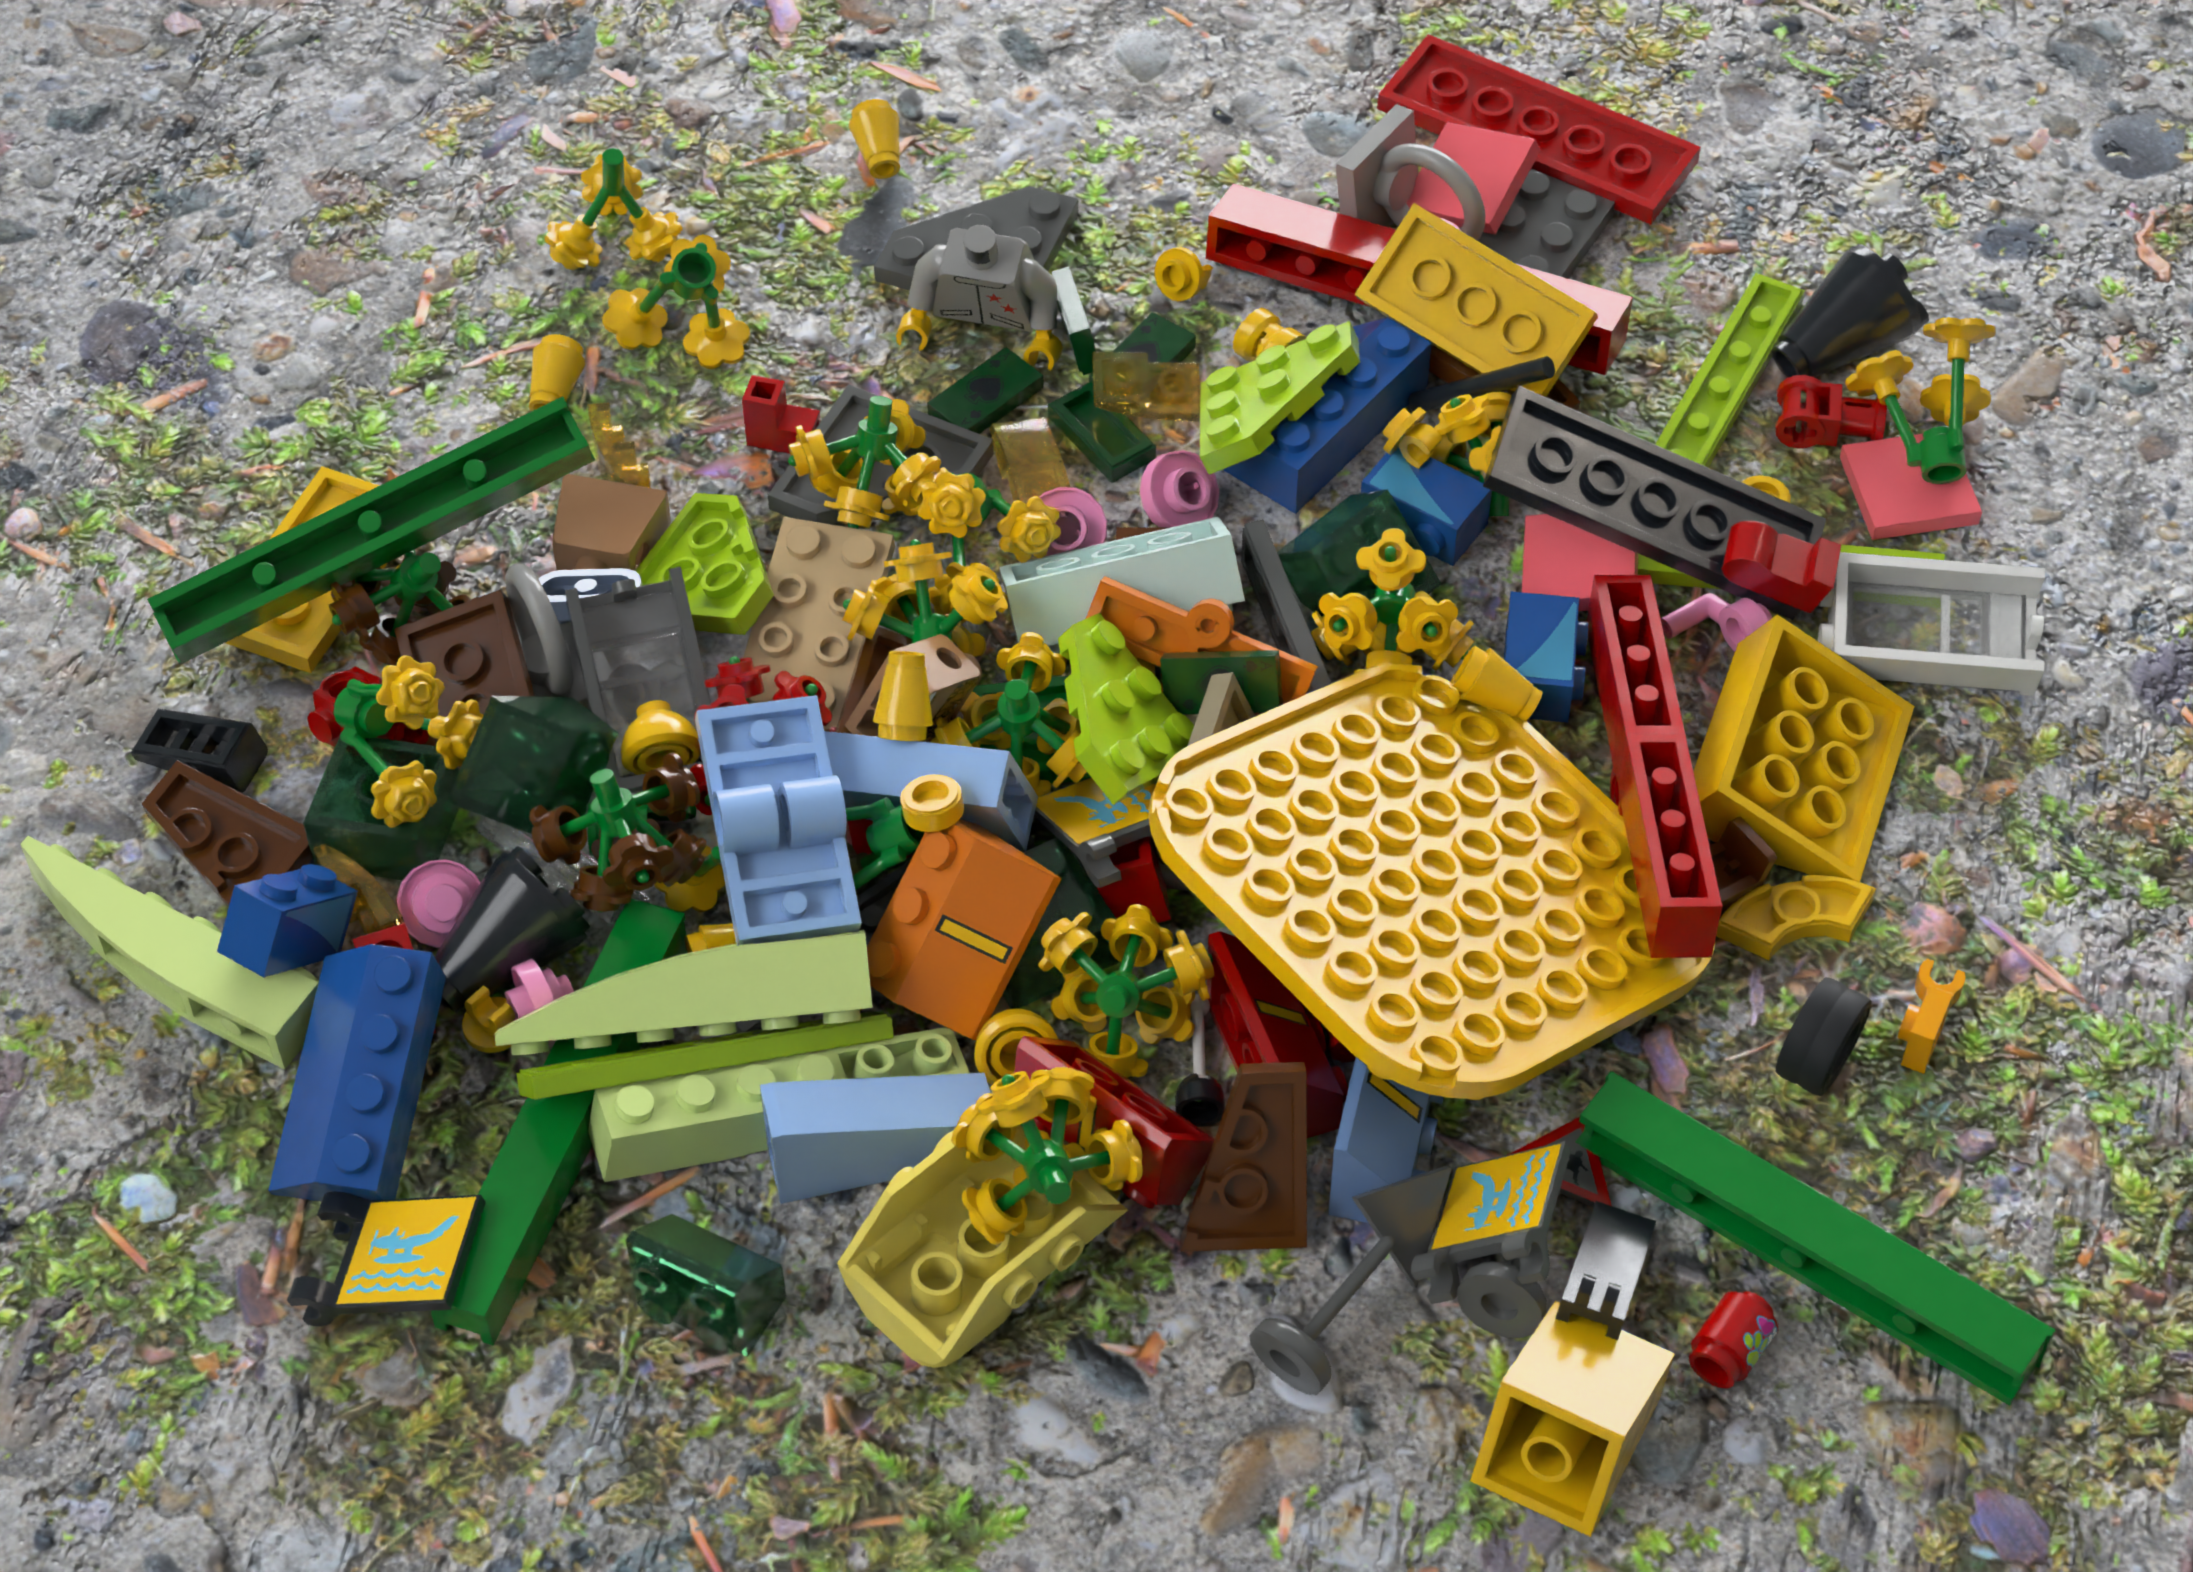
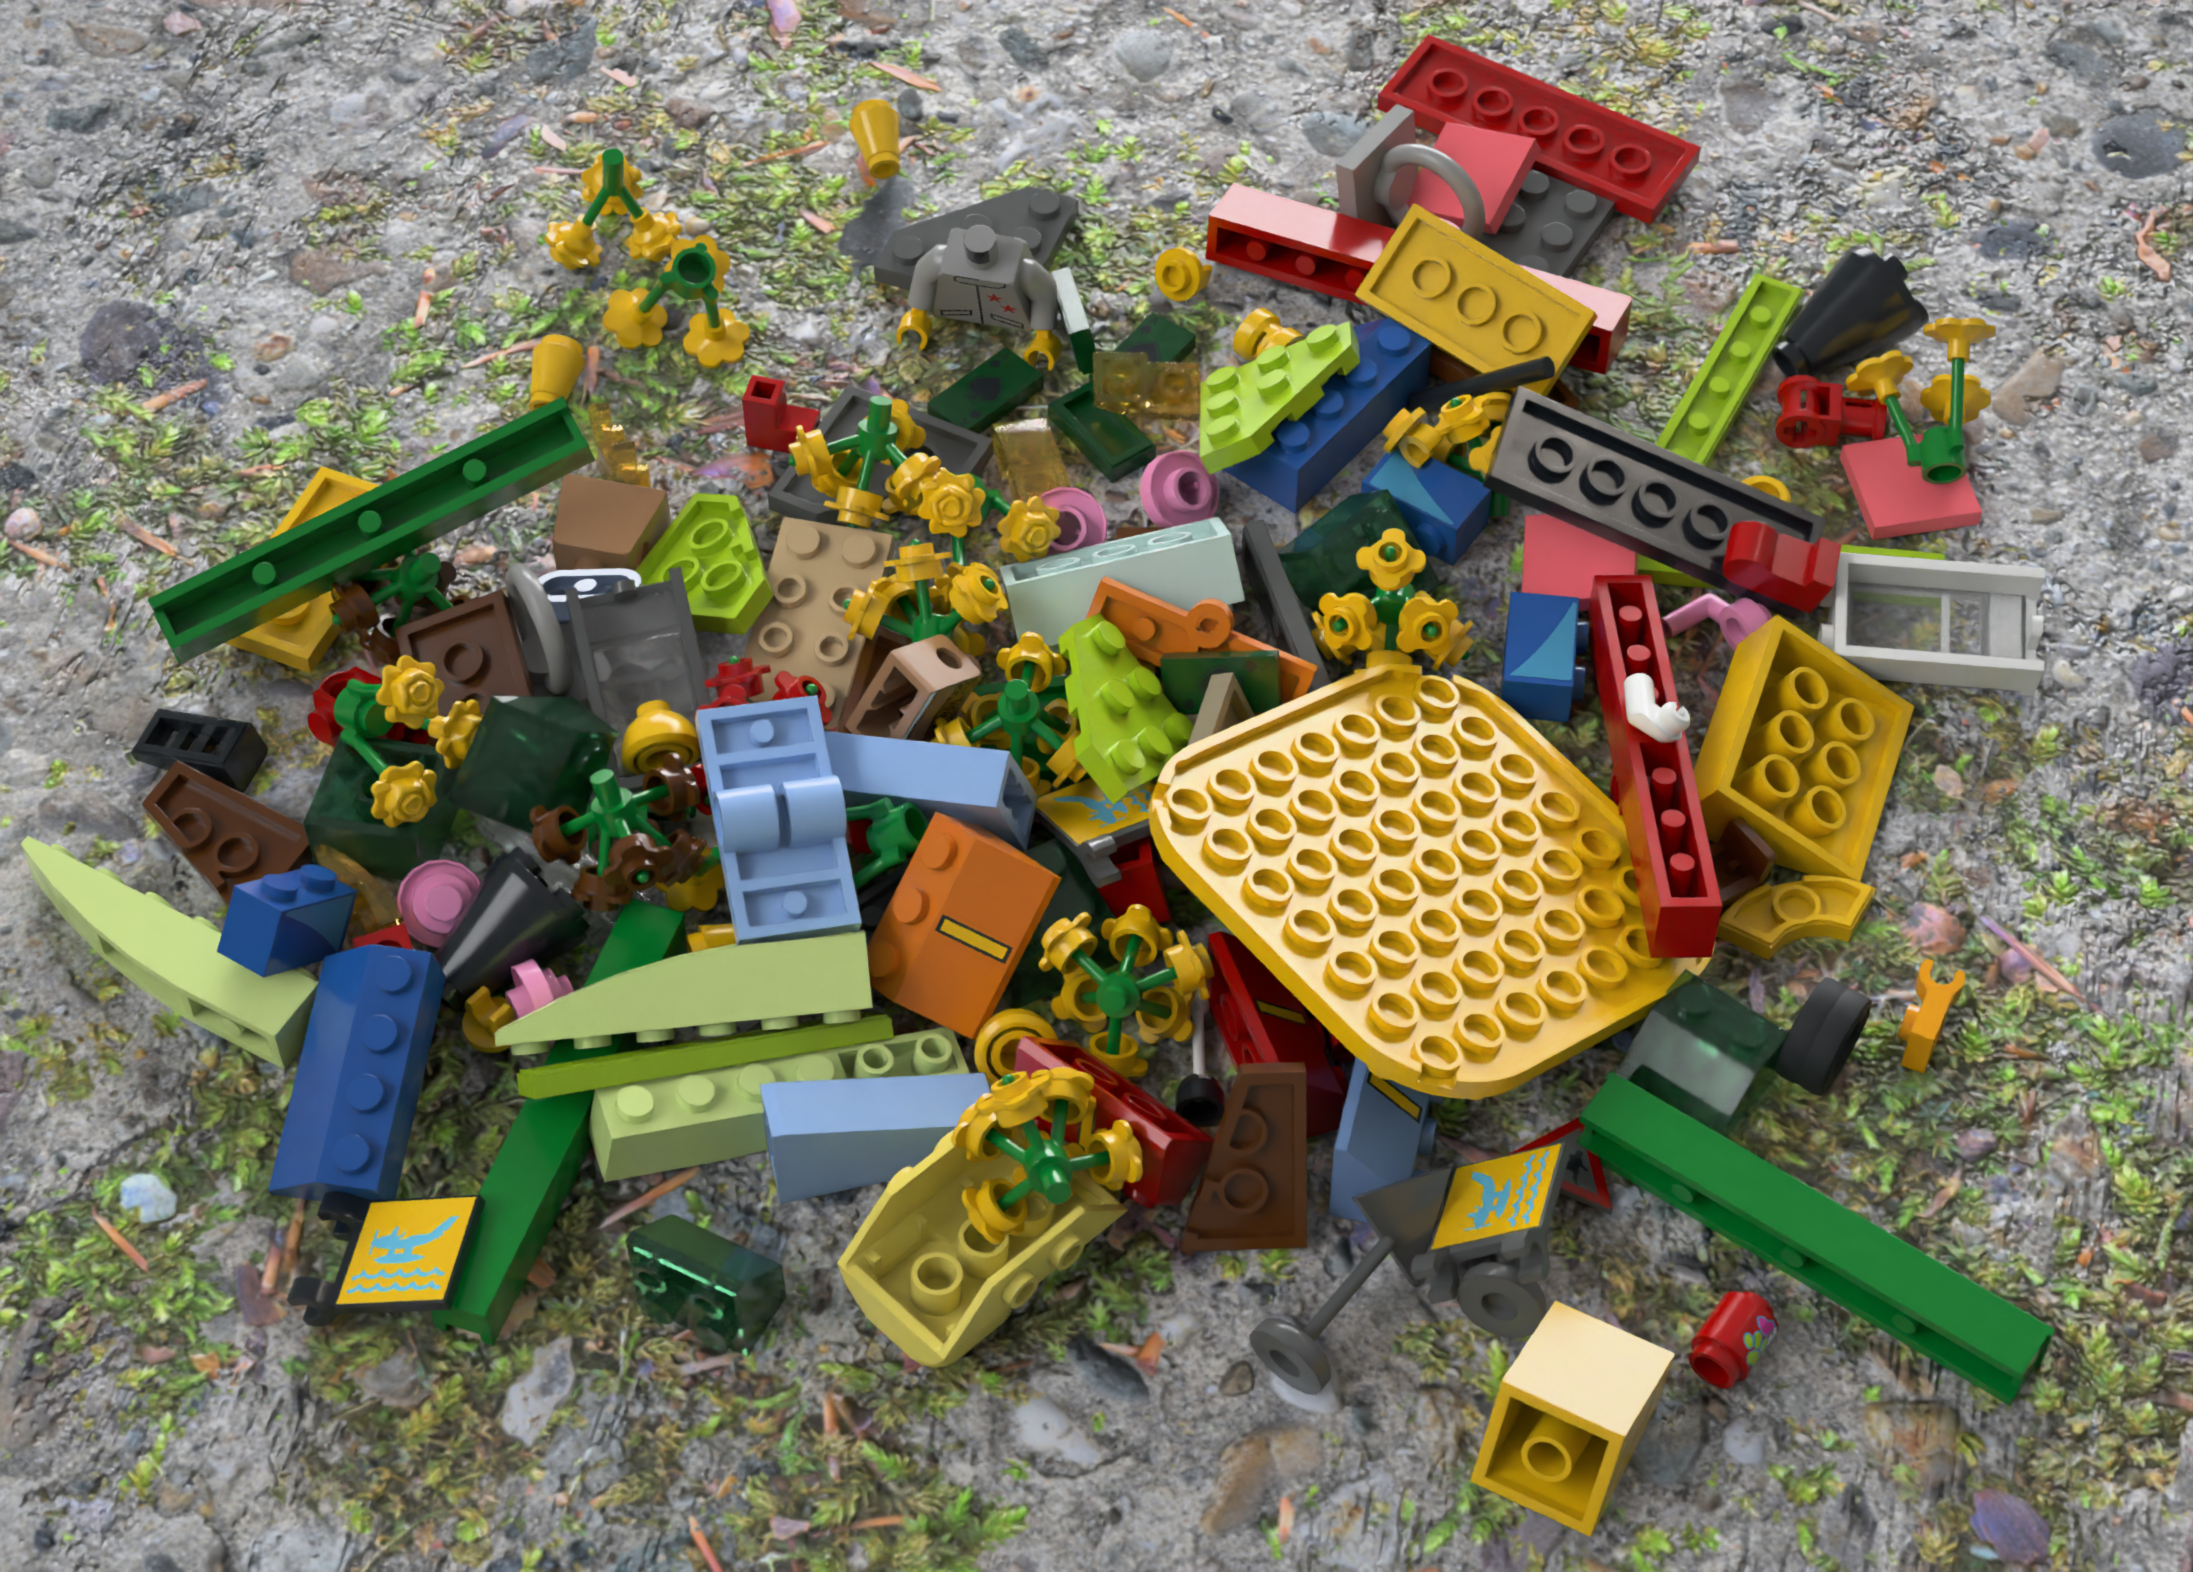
(904, 698): yellow cone -> none
(932, 803): yellow tile -> none
(1495, 684): yellow cone -> none
(1607, 1267): hinge -> none
(1661, 723): none -> white arm
(1704, 1053): none -> clear green slope

